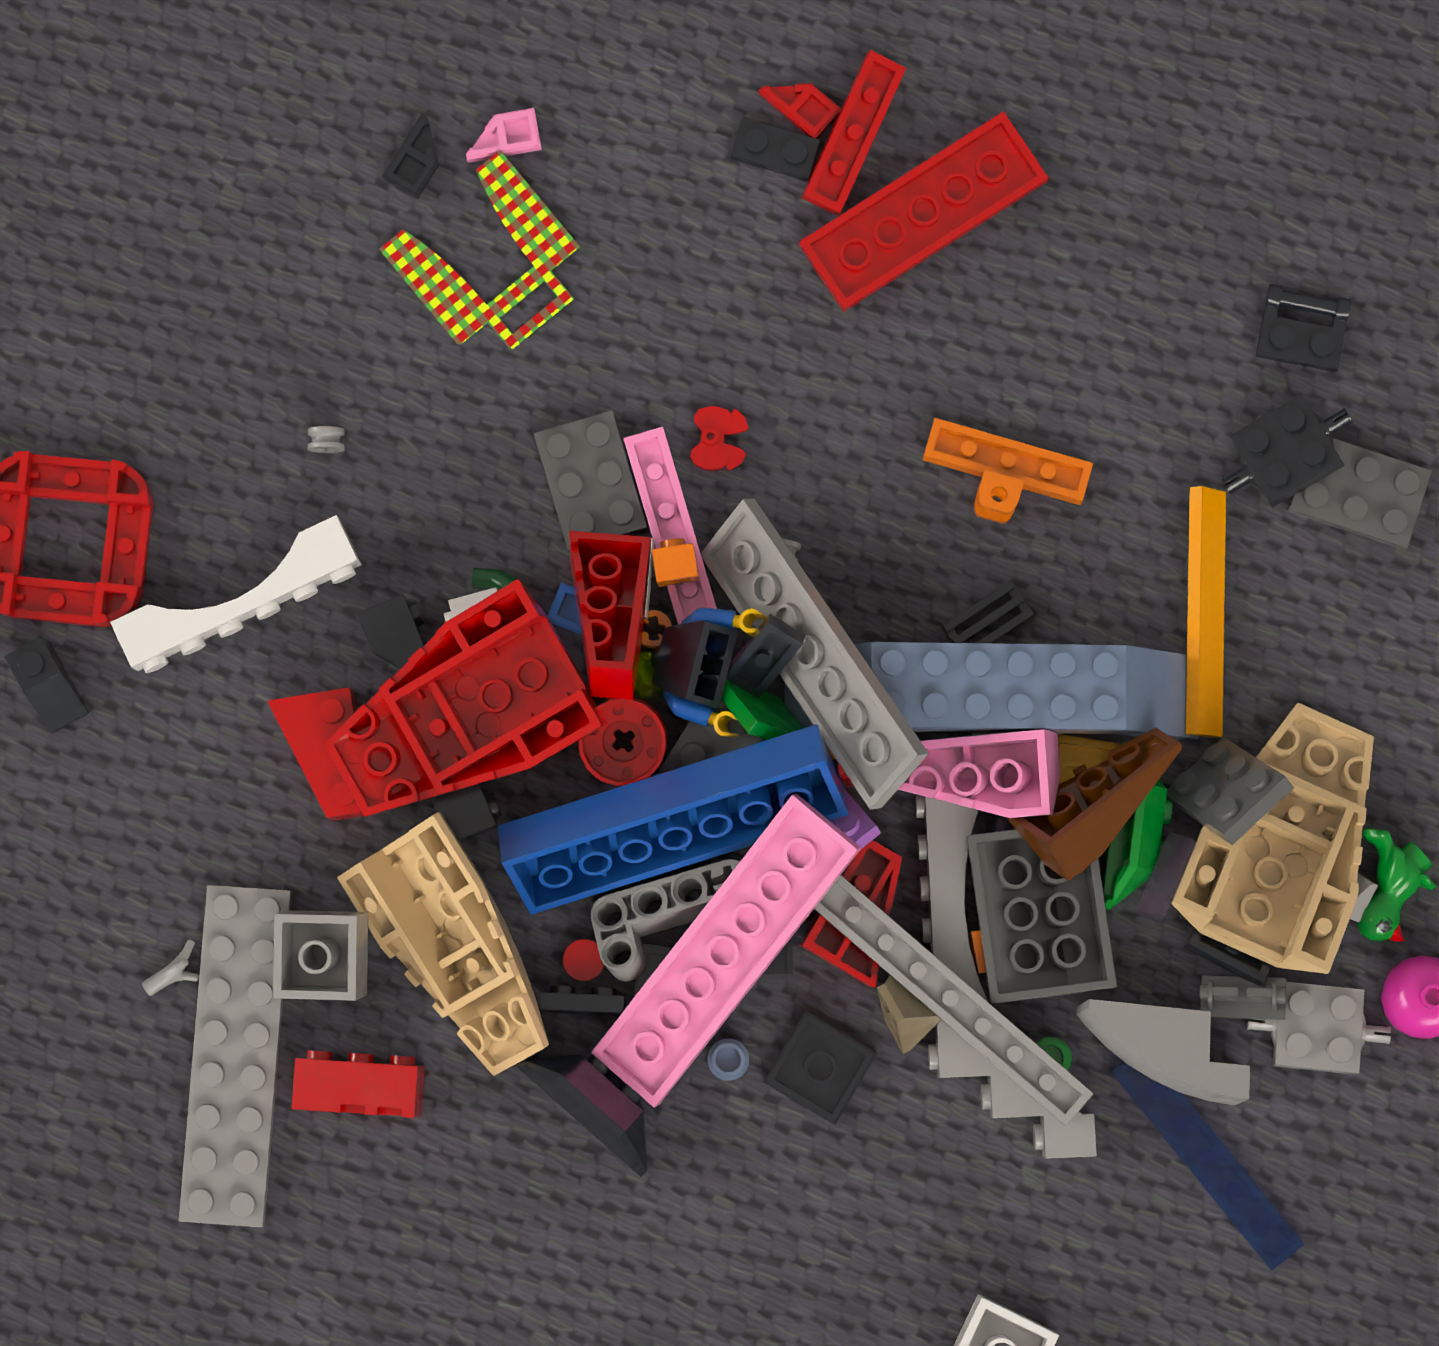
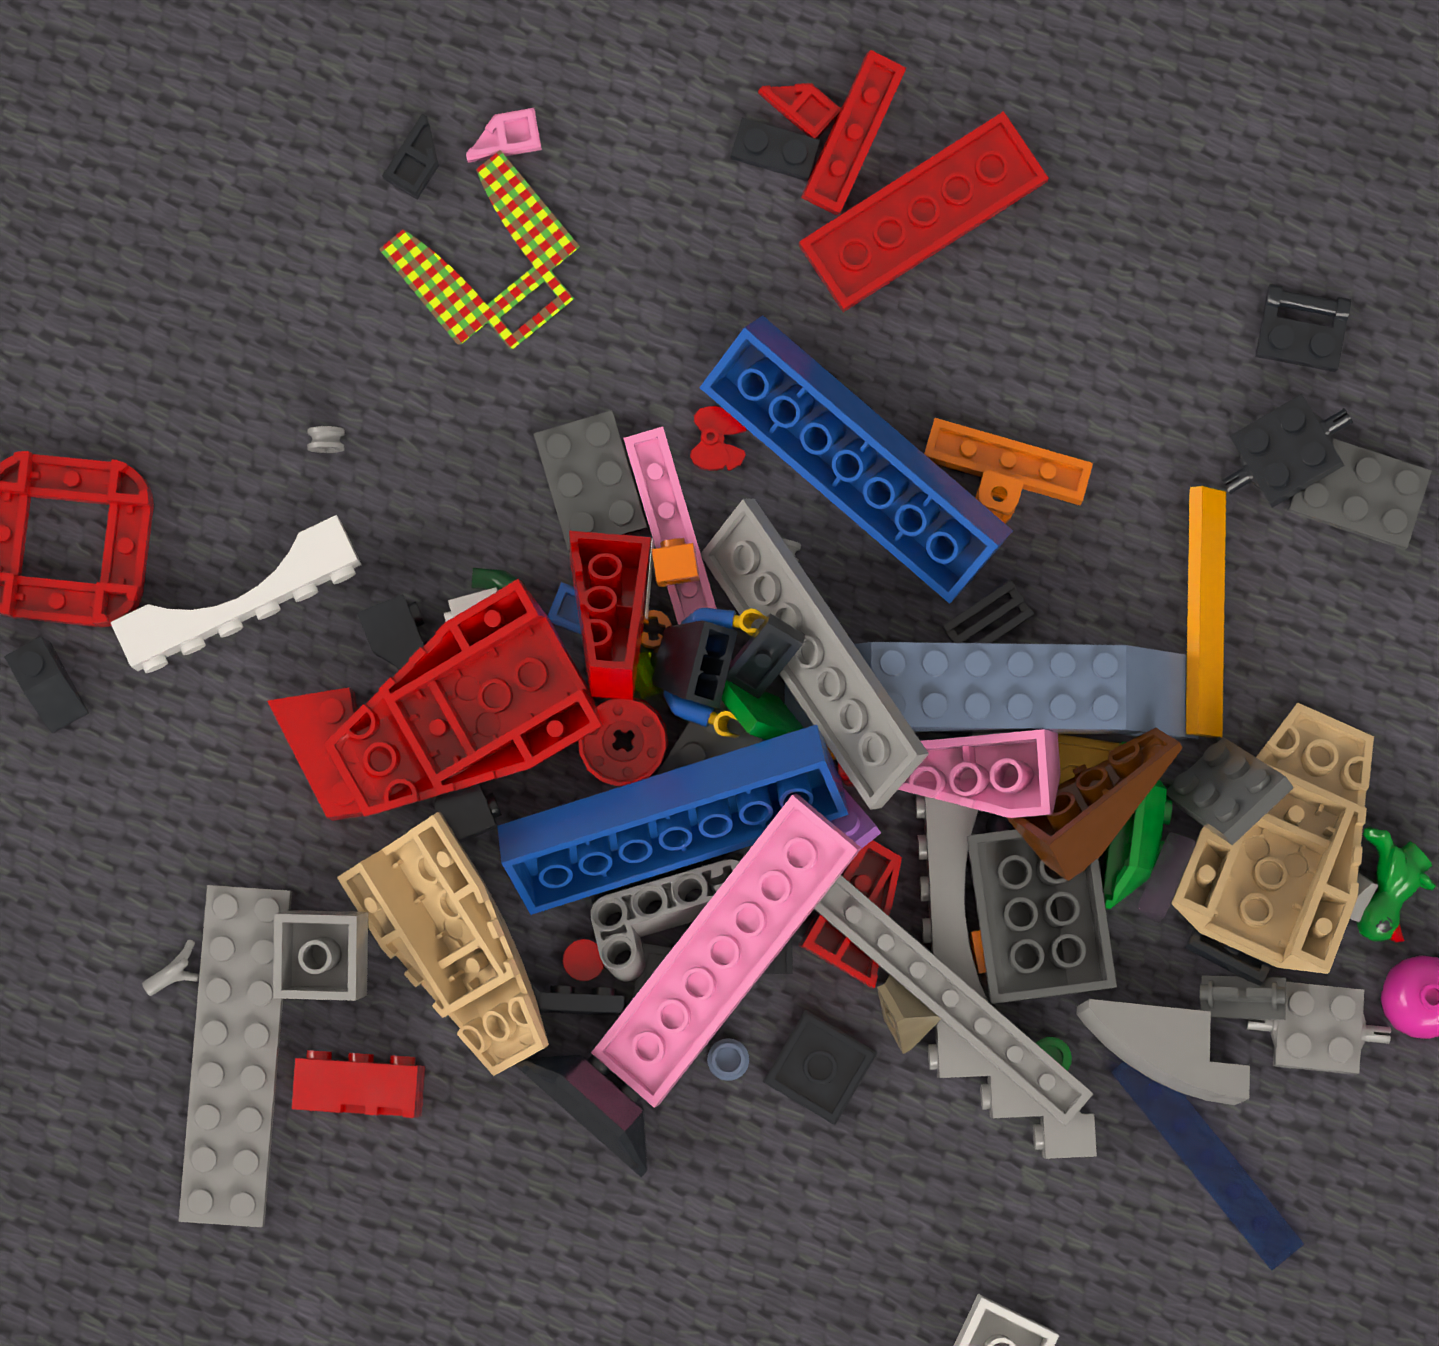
(855, 458): none -> blue brick

